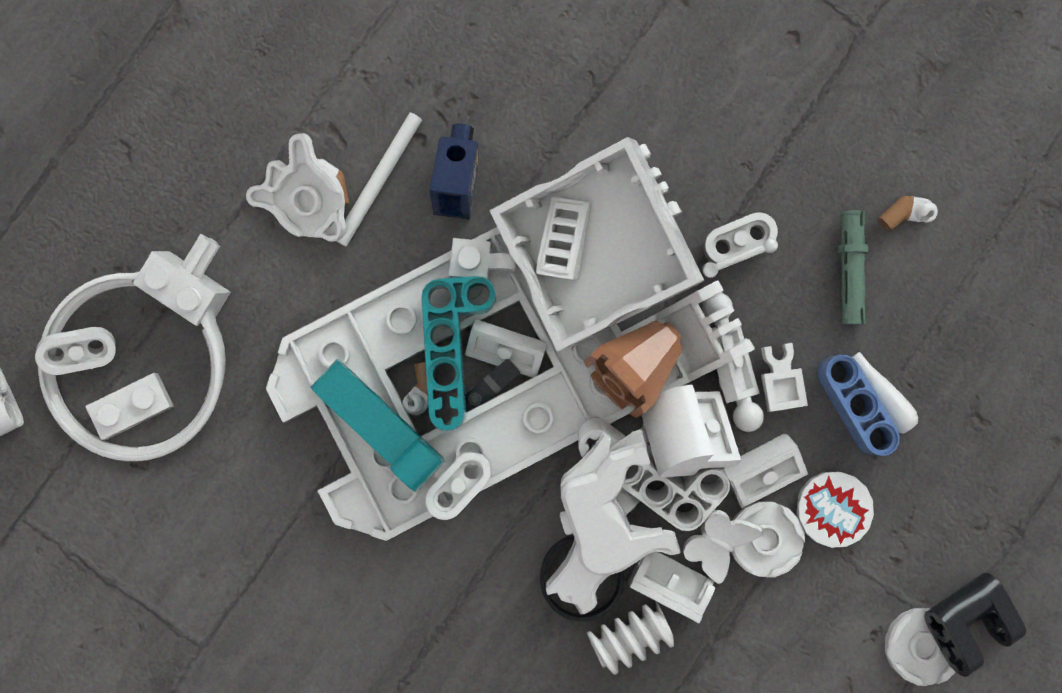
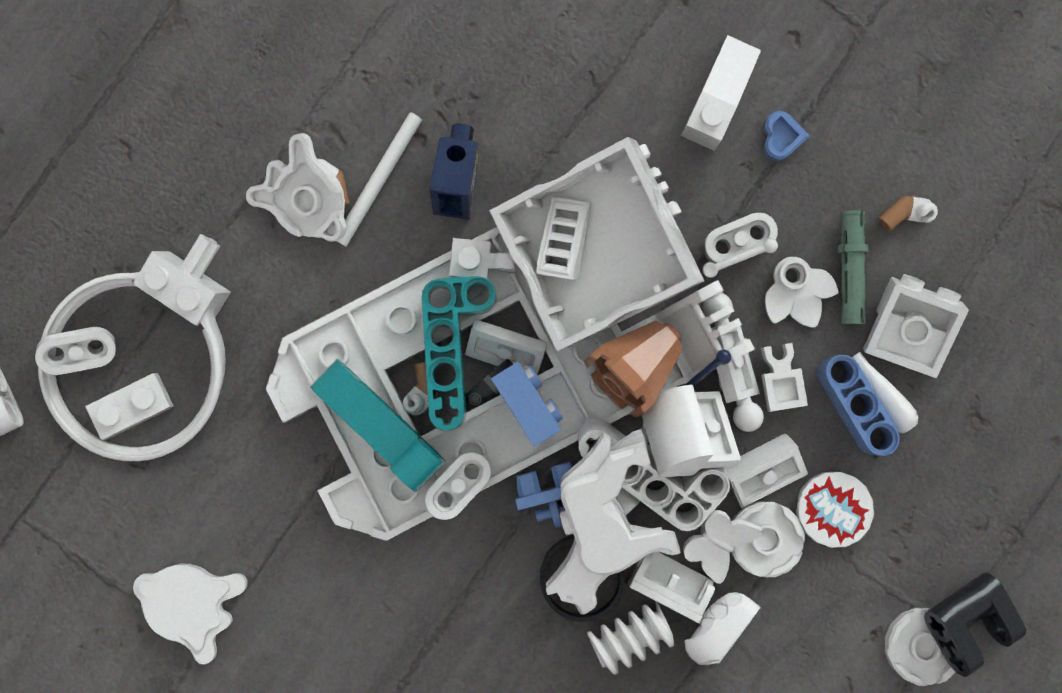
(187, 605): none -> white tile
(532, 495): none -> medium blue hips
(534, 415): none -> medium blue piece
(720, 628): none -> white piece
(721, 93): none -> white slope
(722, 357): none -> dark blue hinge
(782, 135): none -> medium blue tile
(800, 298): none -> white plate
(916, 325): none -> white plate

